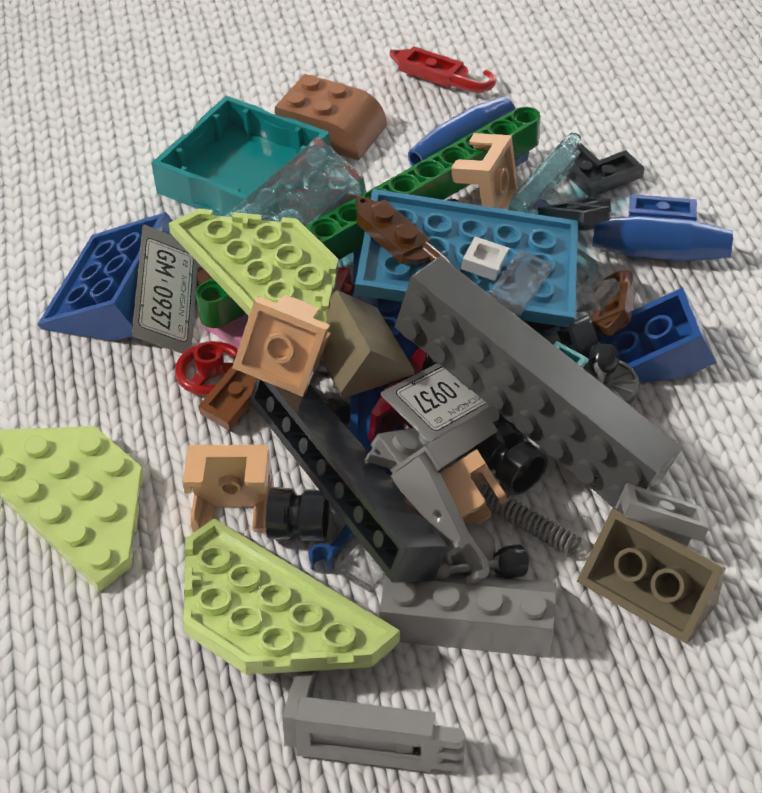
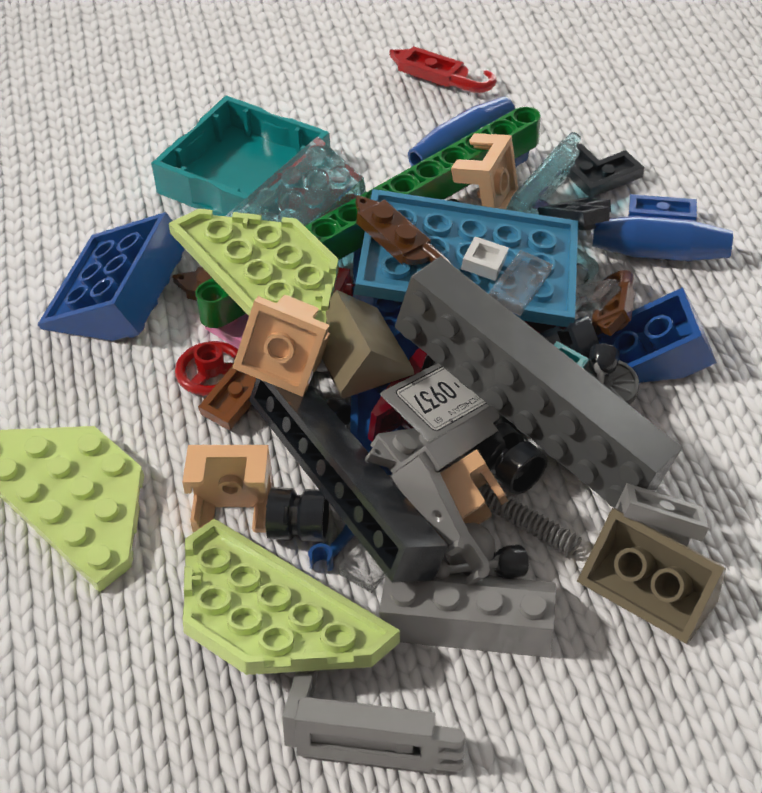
(165, 292): sticker -> none
(344, 111): nougat brick -> none

